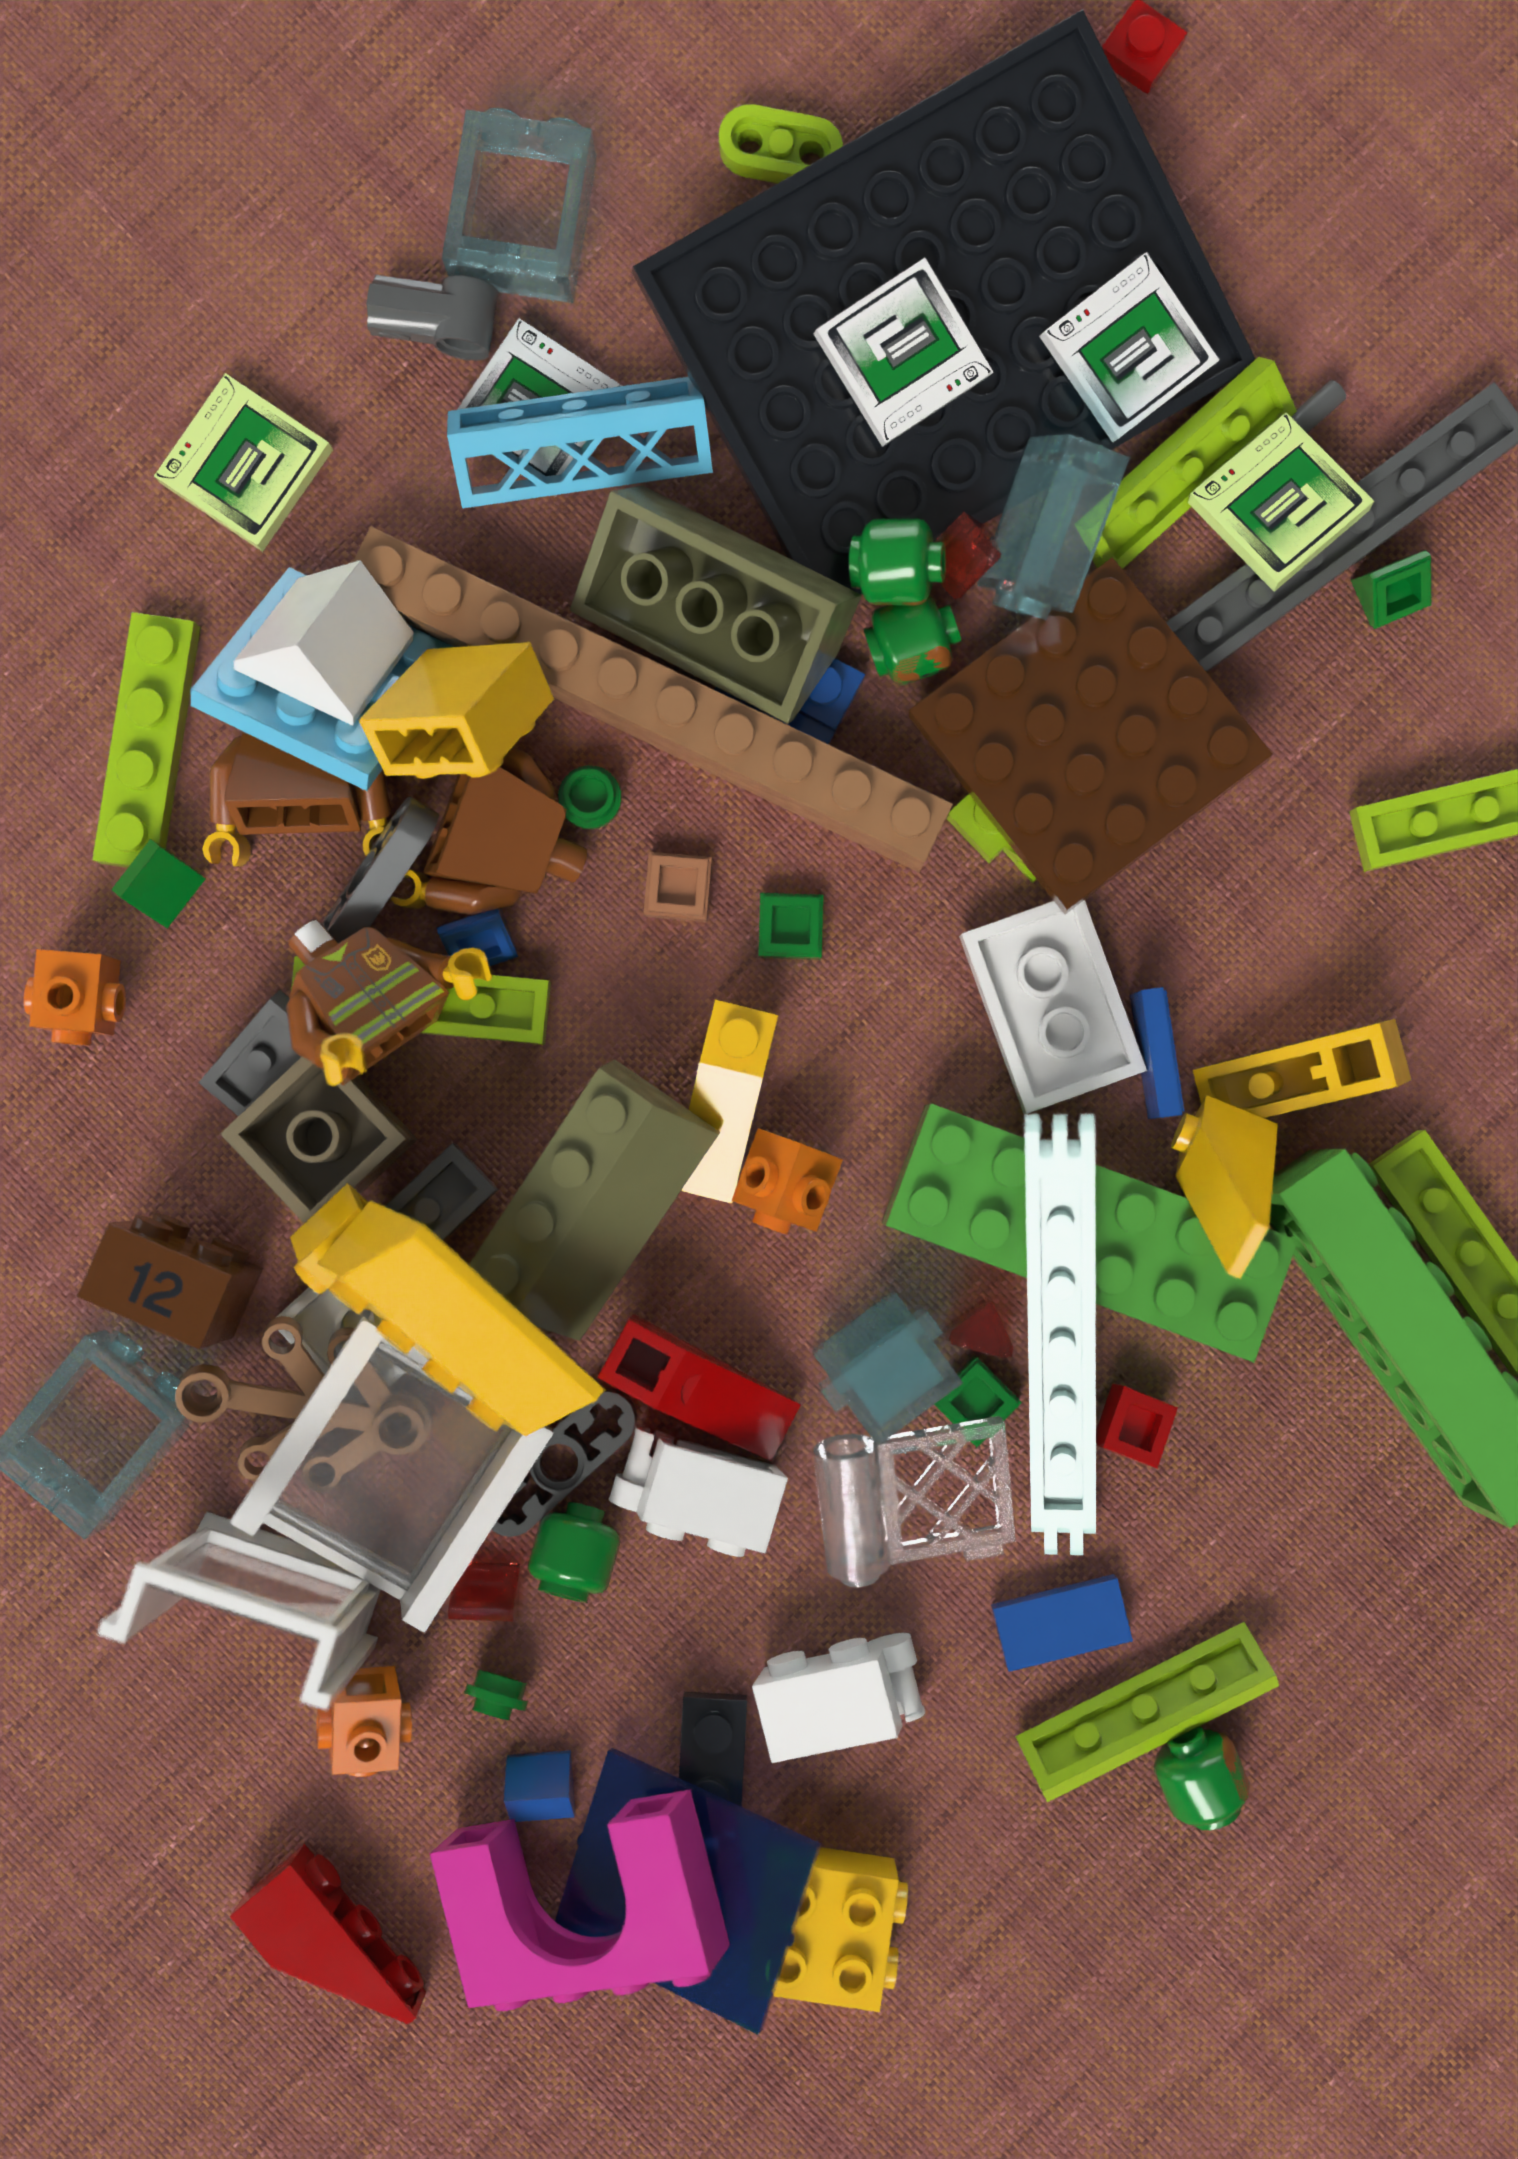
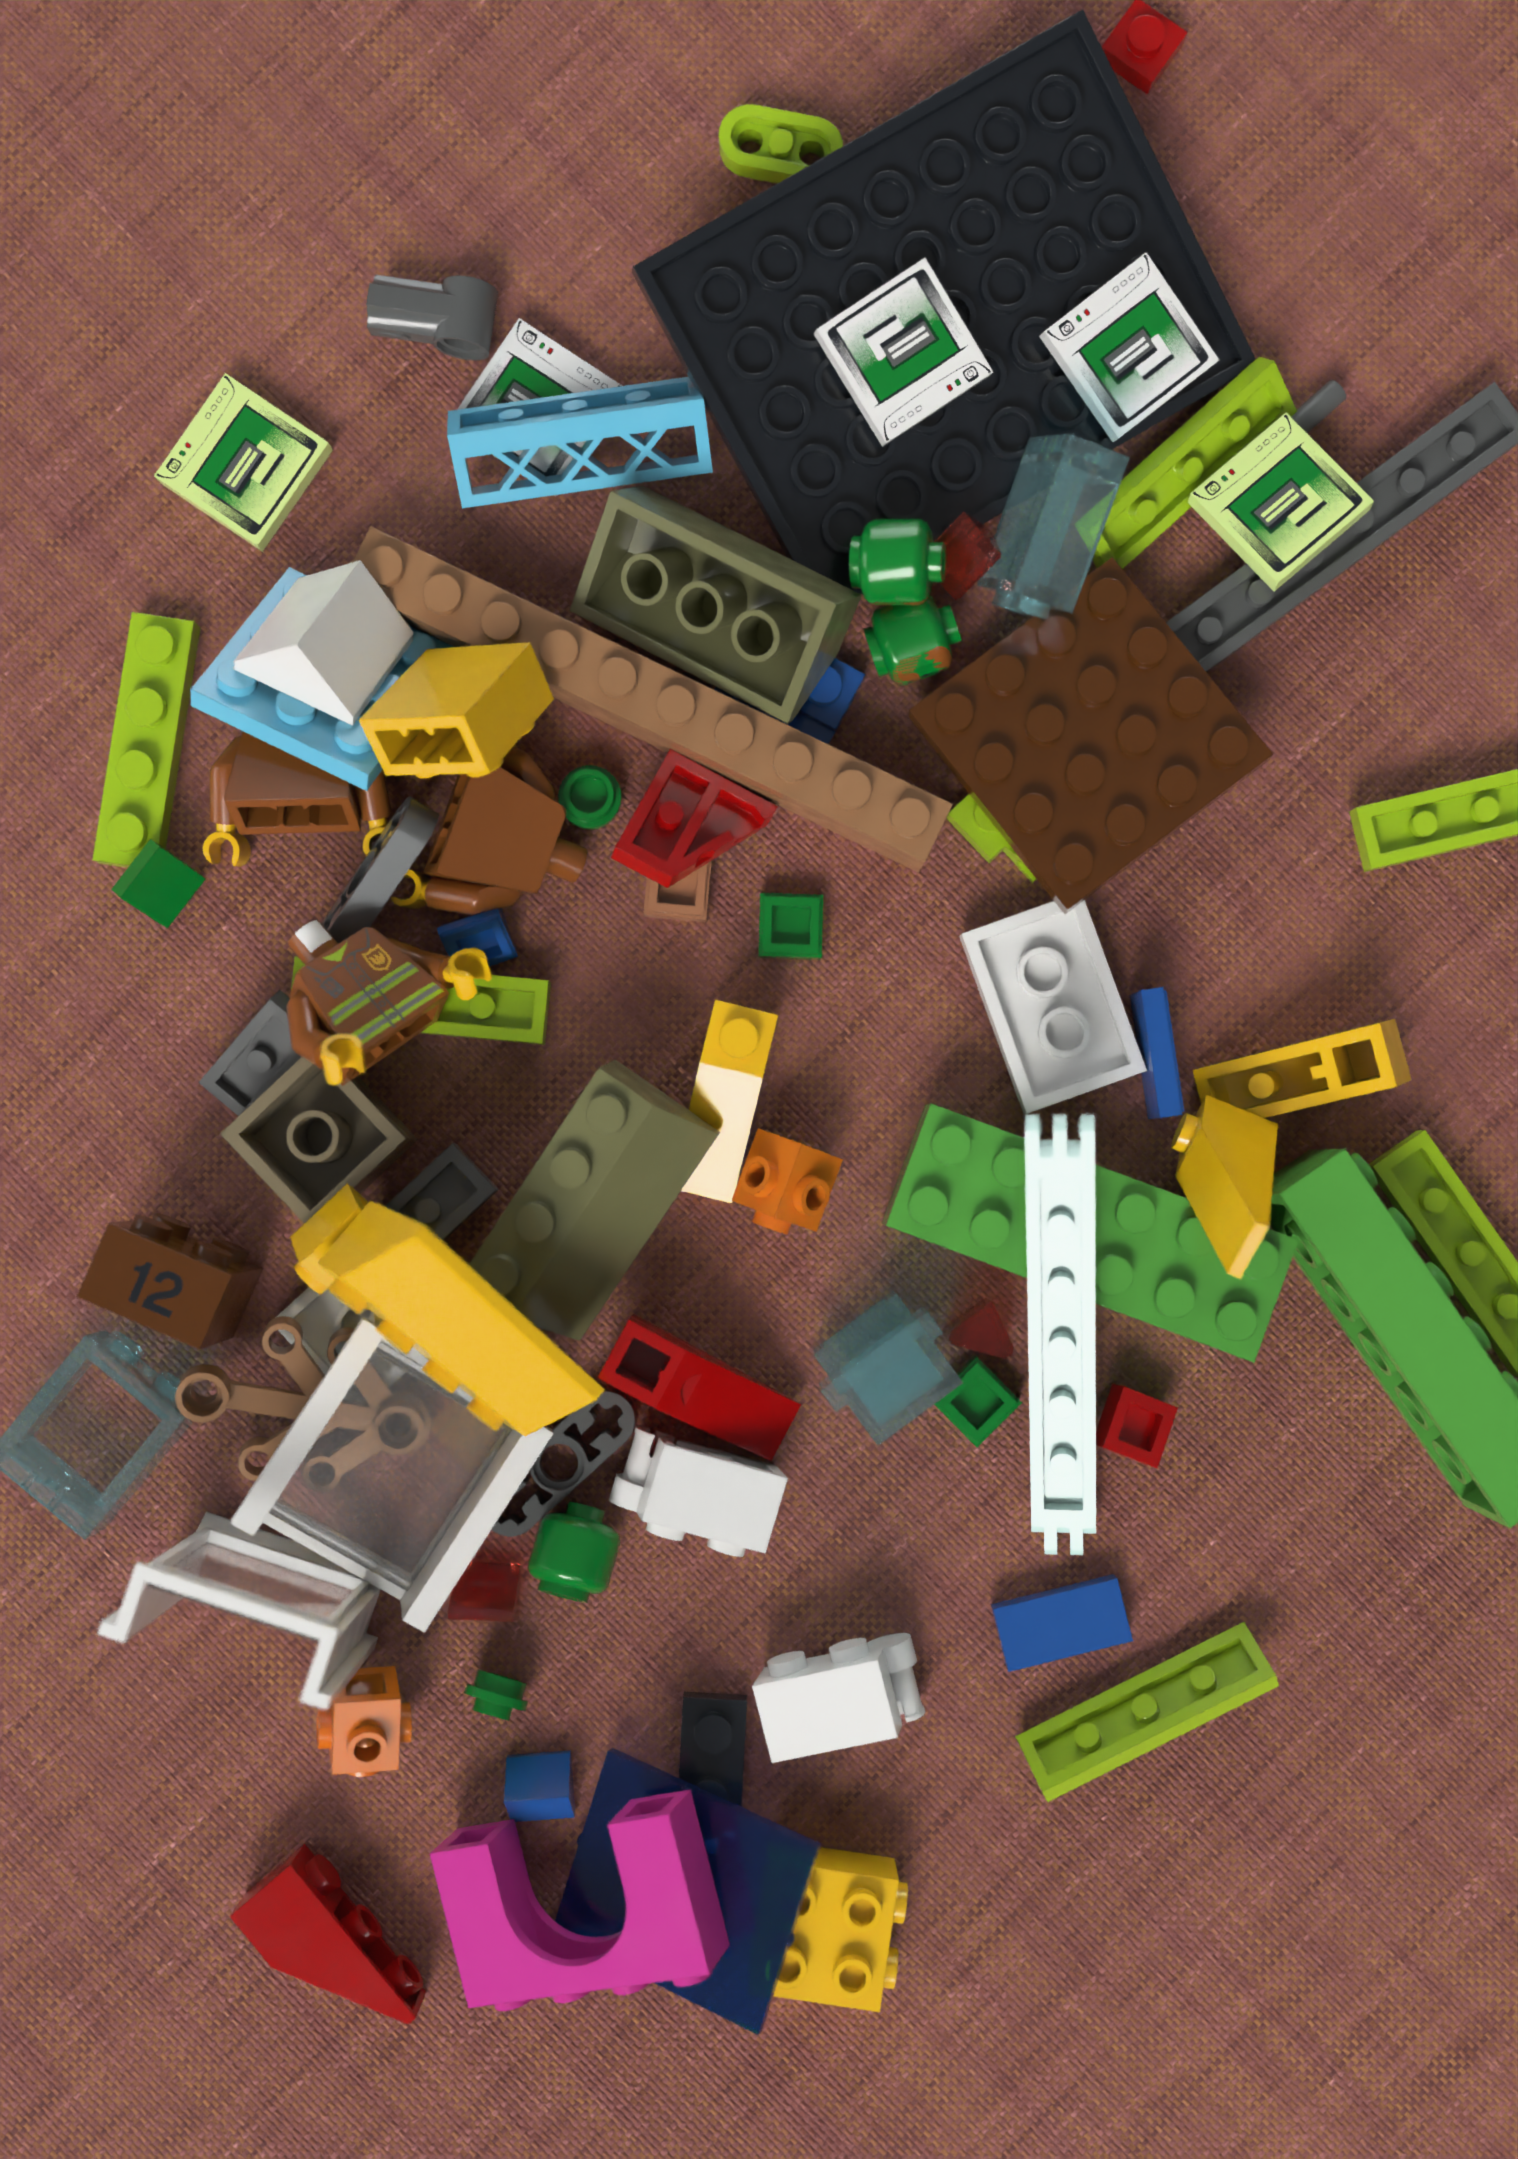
(75, 995): orange brick -> none
(514, 266): clear light blue window -> none
(688, 821): none -> red wing
(863, 1510): clear piece -> none
(1202, 1778): green head -> none
(1395, 589): green slope -> none

